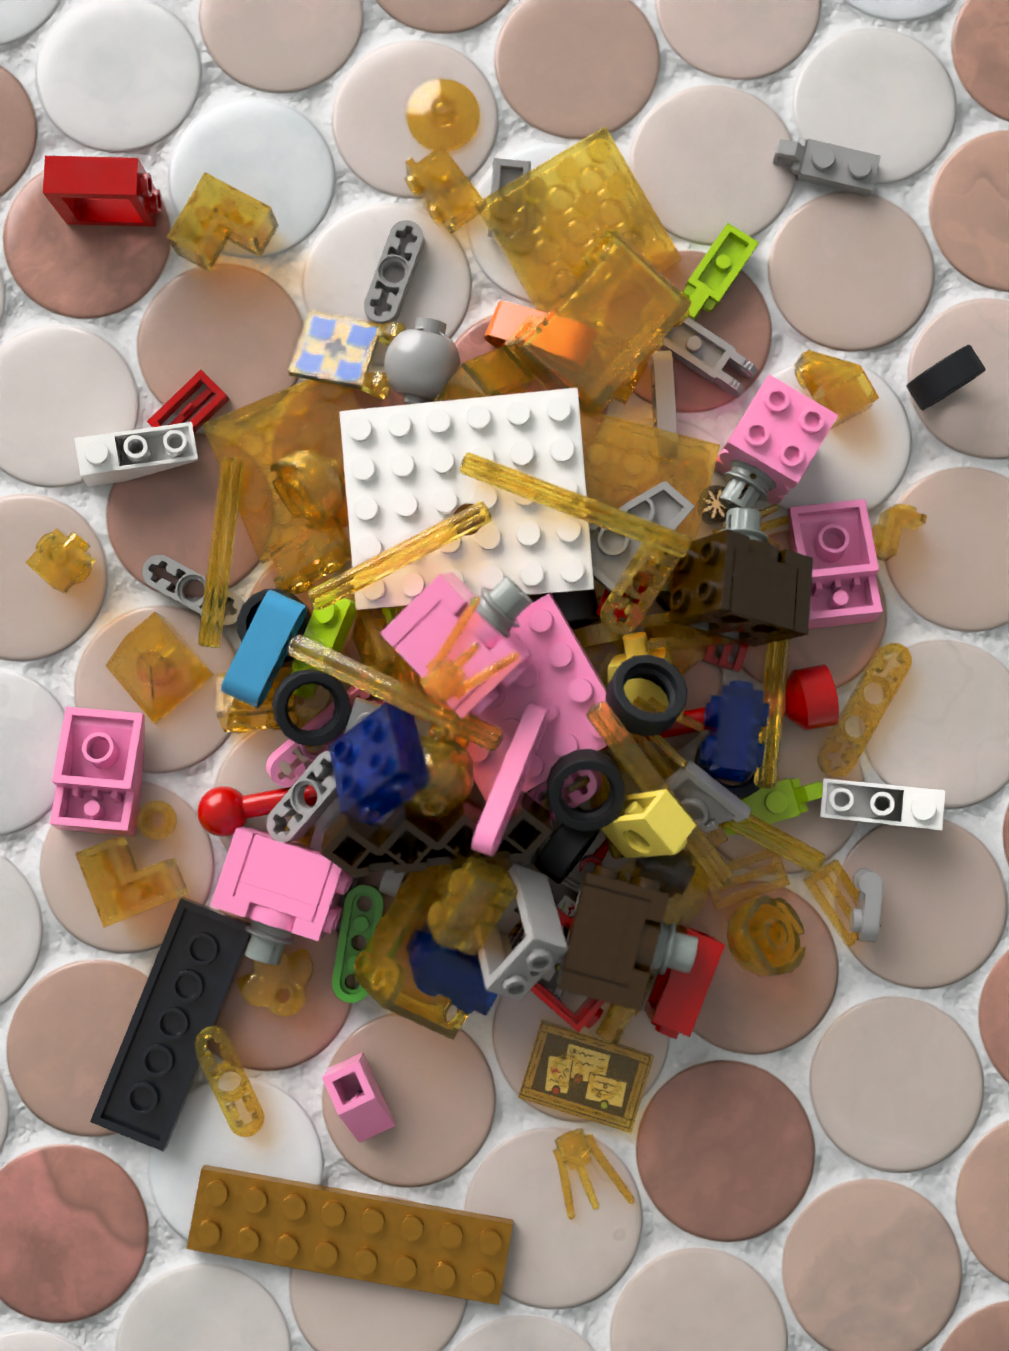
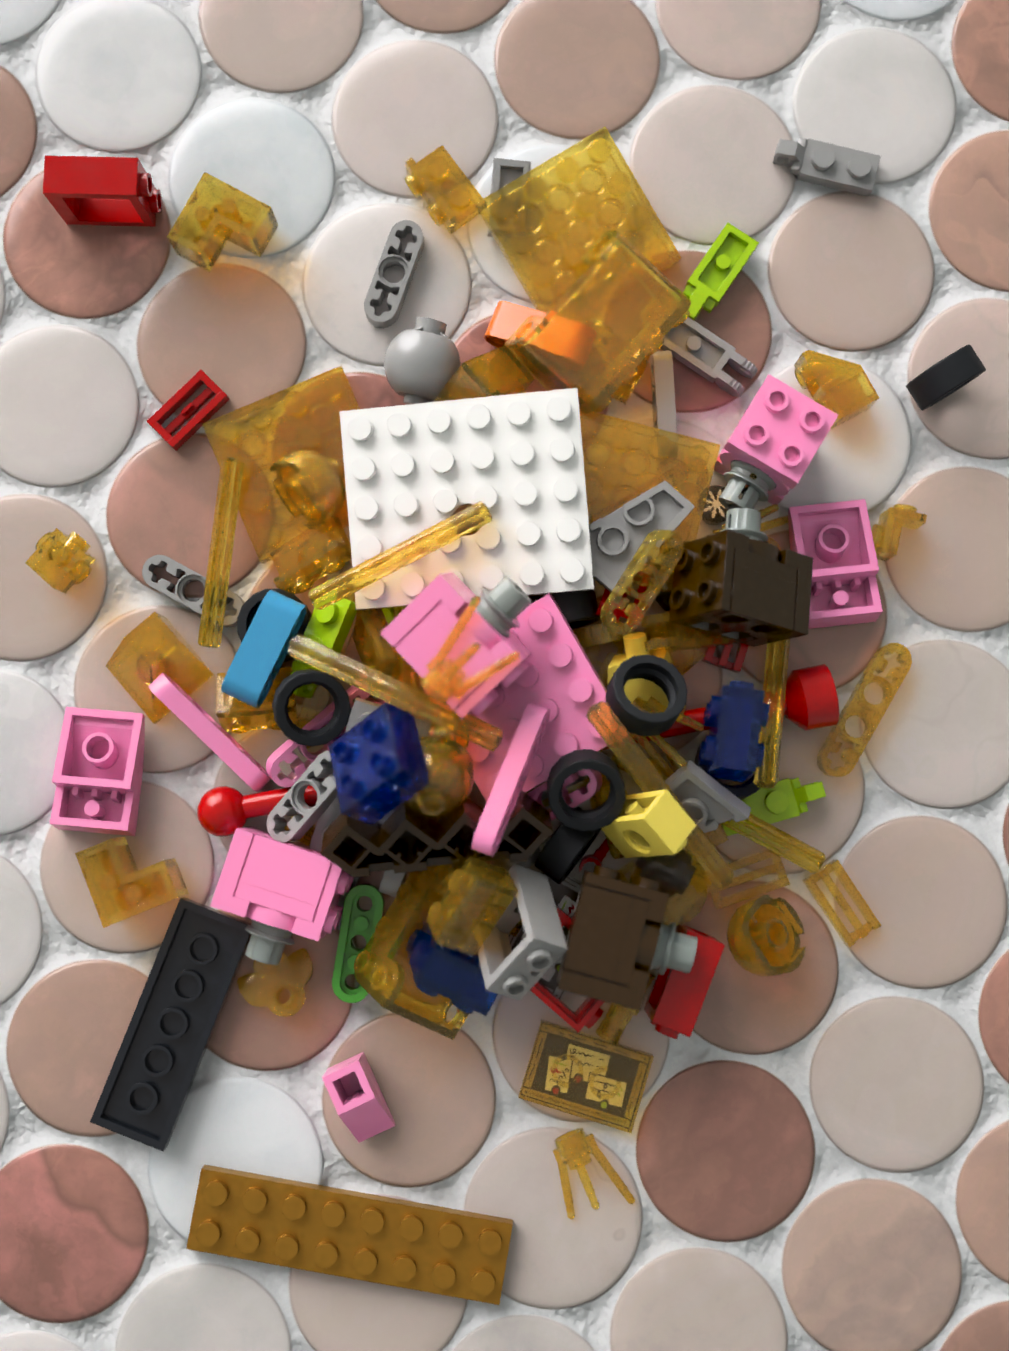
(134, 453): white slope -> none
(145, 824): clear yellow plate -> none
(209, 731): none -> bright pink beam
(250, 1101): clear yellow beam -> none
(341, 351): clear yellow flag -> none
(448, 128): clear yellow dish -> none
(575, 505): clear yellow axle -> none
(866, 917): light grey plate -> none
(883, 804): white slope -> none

